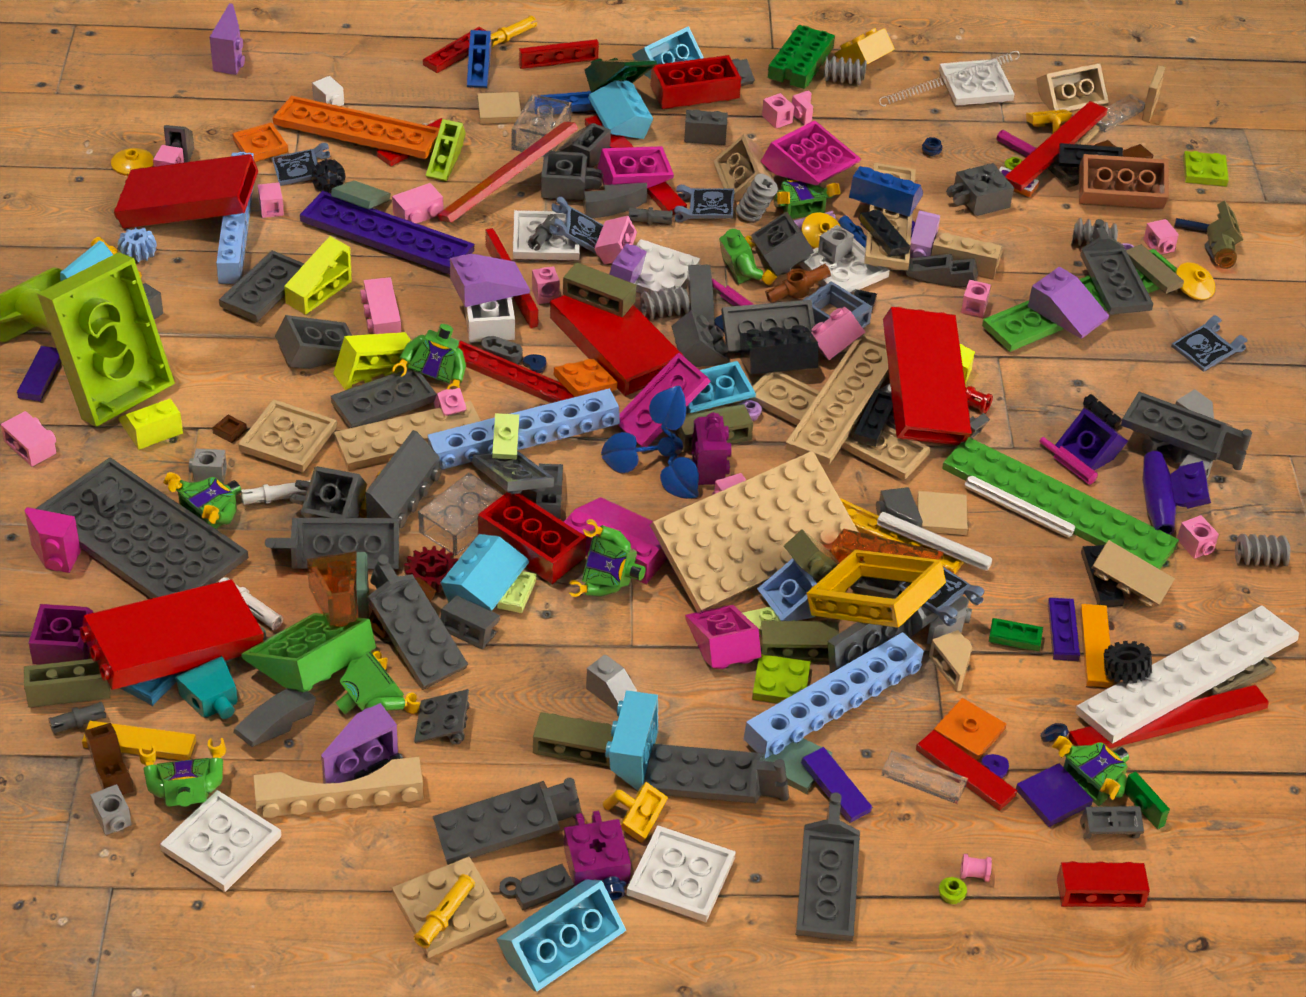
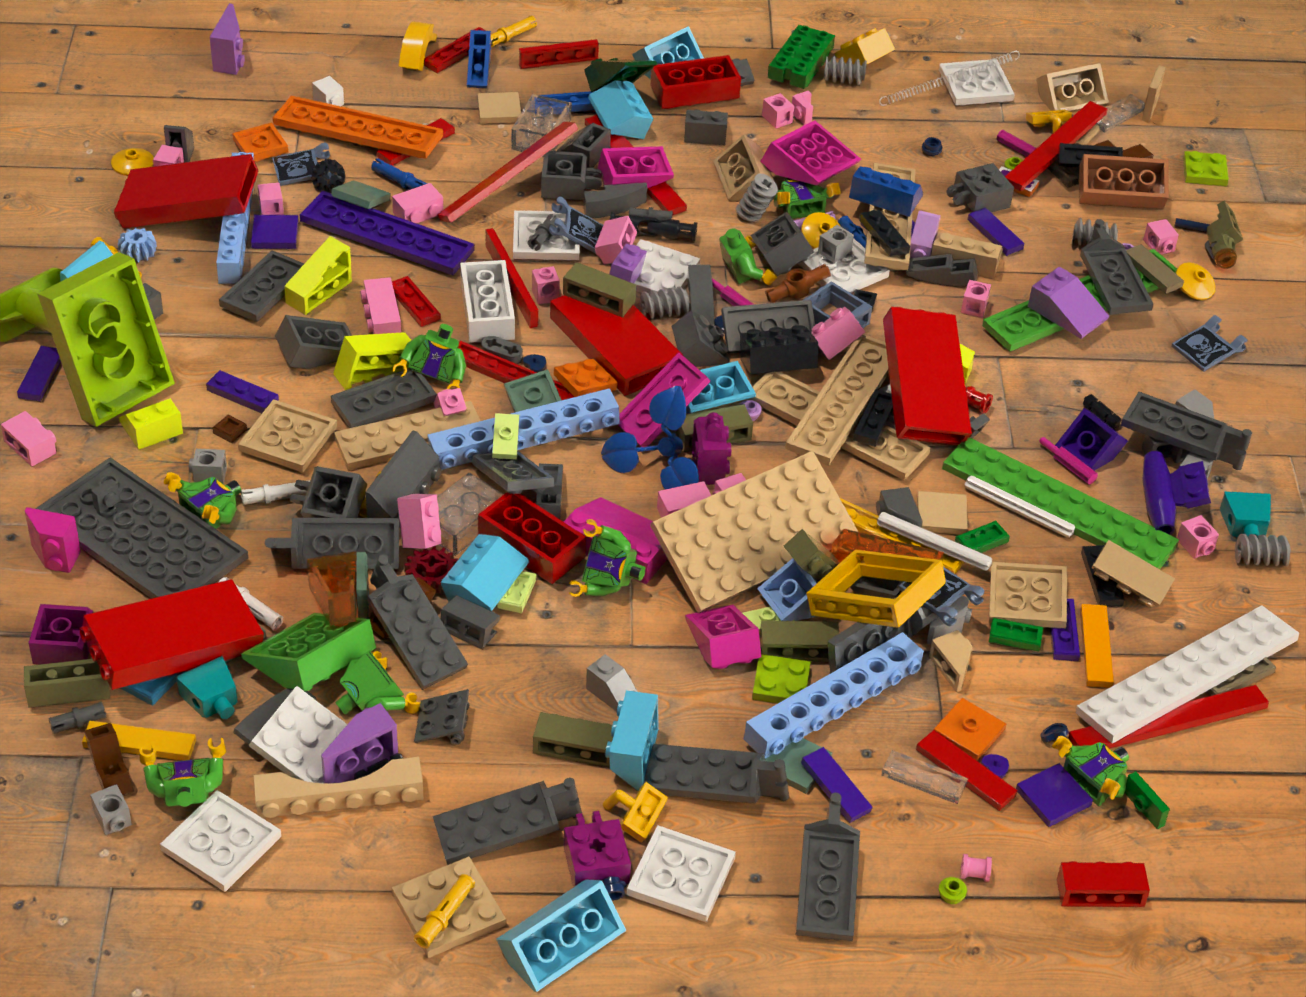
(241, 391): none -> dark purple plate
(275, 232): none -> dark purple tile
(298, 736): none -> white plate
(405, 179): none -> blue pin
(415, 45): none -> yellow arch
(415, 302): none -> red tile
(419, 521): none -> bright pink brick
(446, 150): lime slope -> none
(485, 279): medium lavender slope -> none
(532, 391): none -> sand green tile
(538, 886): dark grey hinge -> none
(669, 228): none -> black piece
(680, 497): none -> bright pink brick
(705, 204): sand blue flag -> none
(984, 537): none -> green plate
(996, 231): none -> dark purple tile
(1029, 594): none -> tan plate
(1112, 821): dark grey hinge -> none
(1127, 662): black tyre -> none
(1246, 512): none -> teal torso

